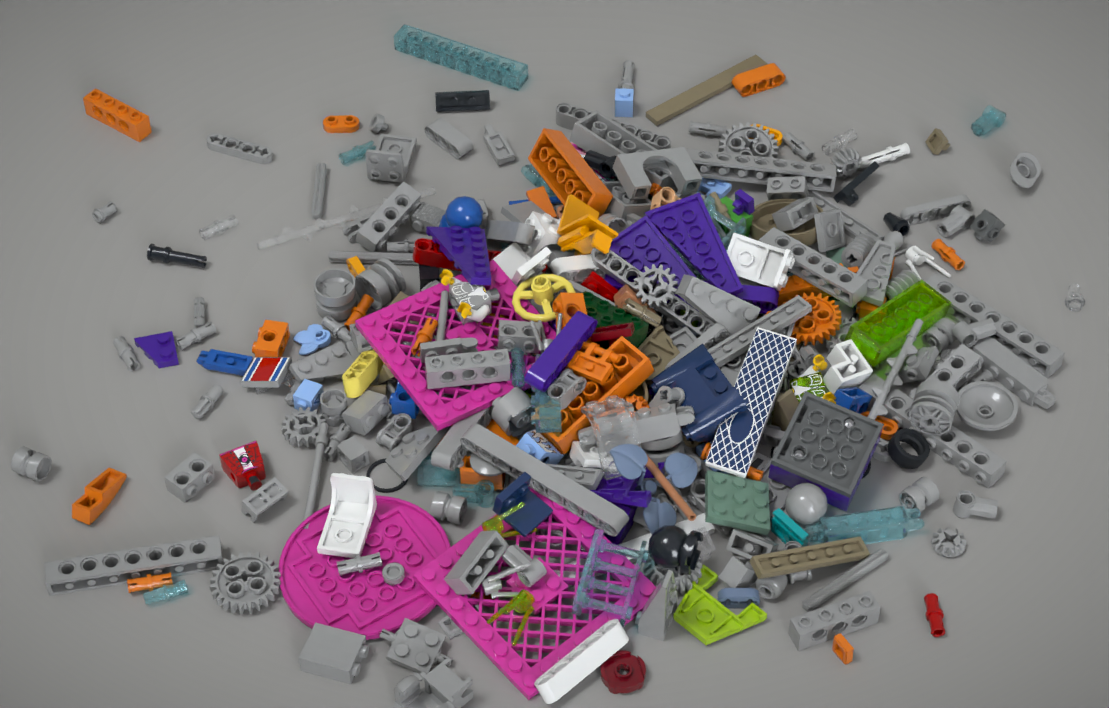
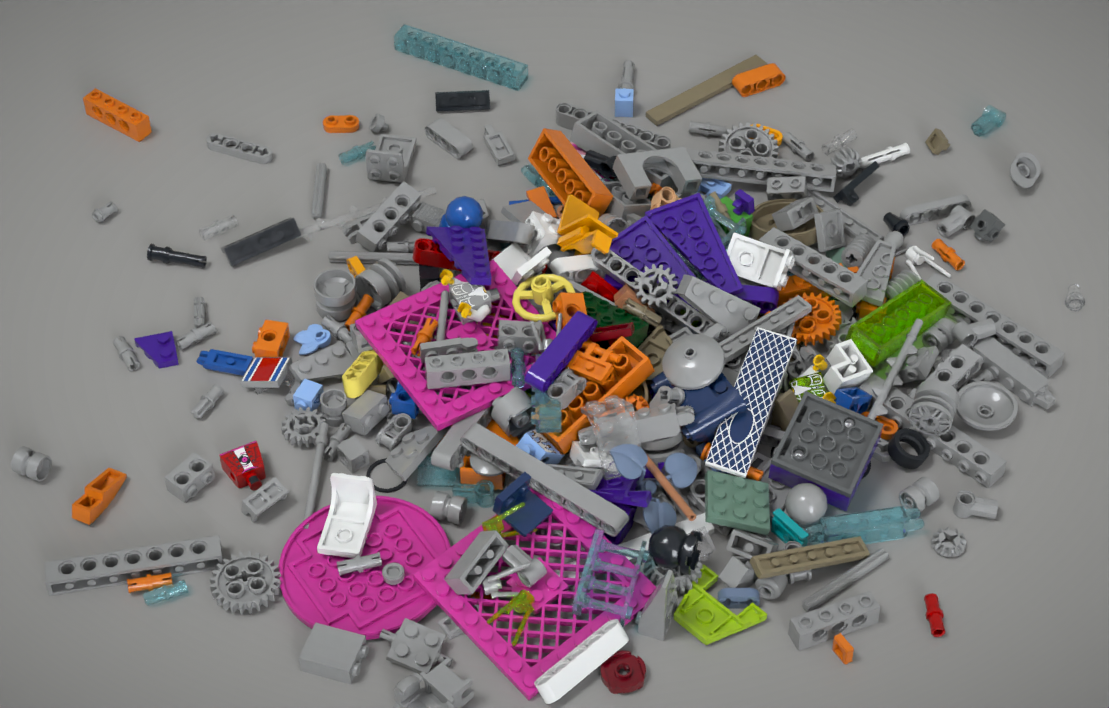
(261, 241): none -> black fence
(697, 369): none -> light grey dish

